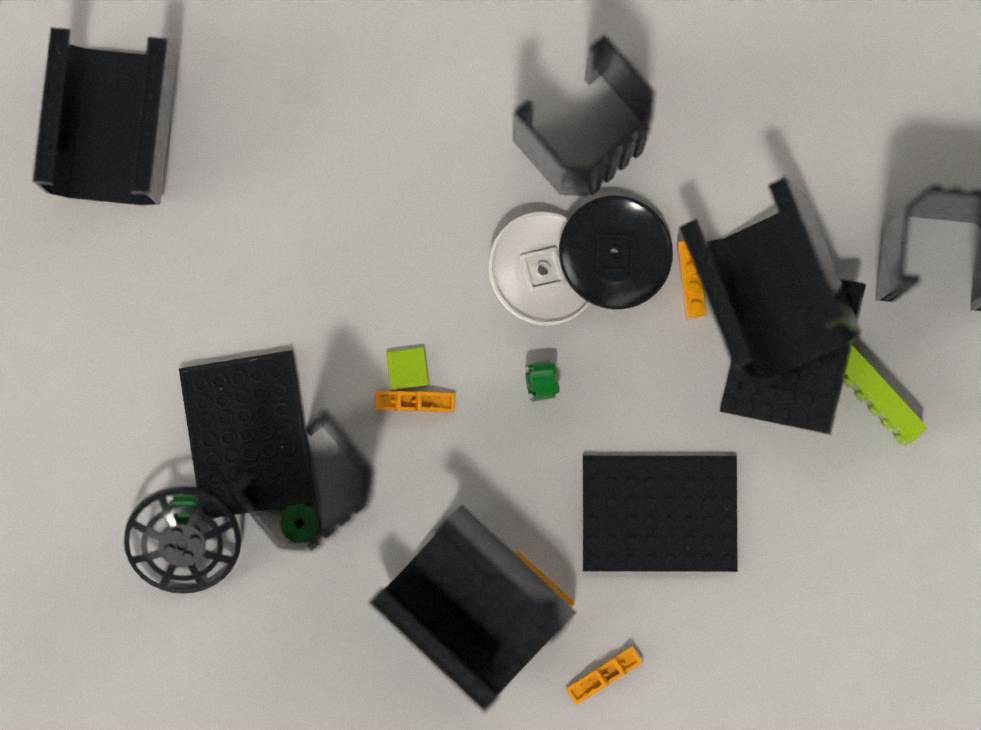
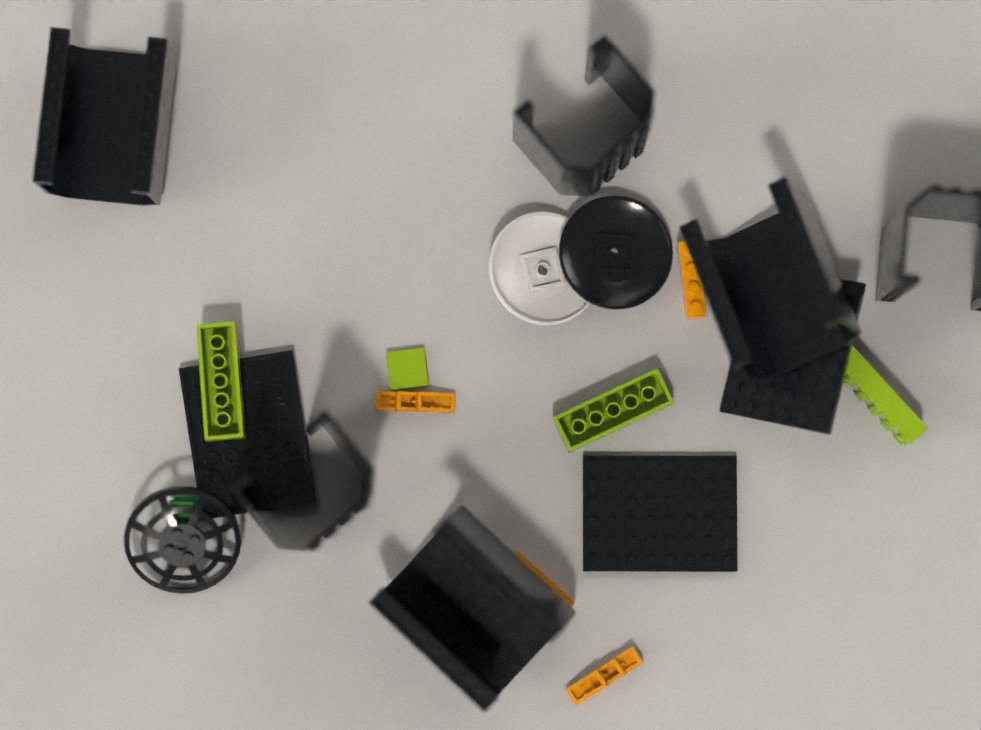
(221, 381): none -> lime brick
(305, 533): green brick -> none
(541, 380): green brick -> none
(613, 410): none -> lime brick

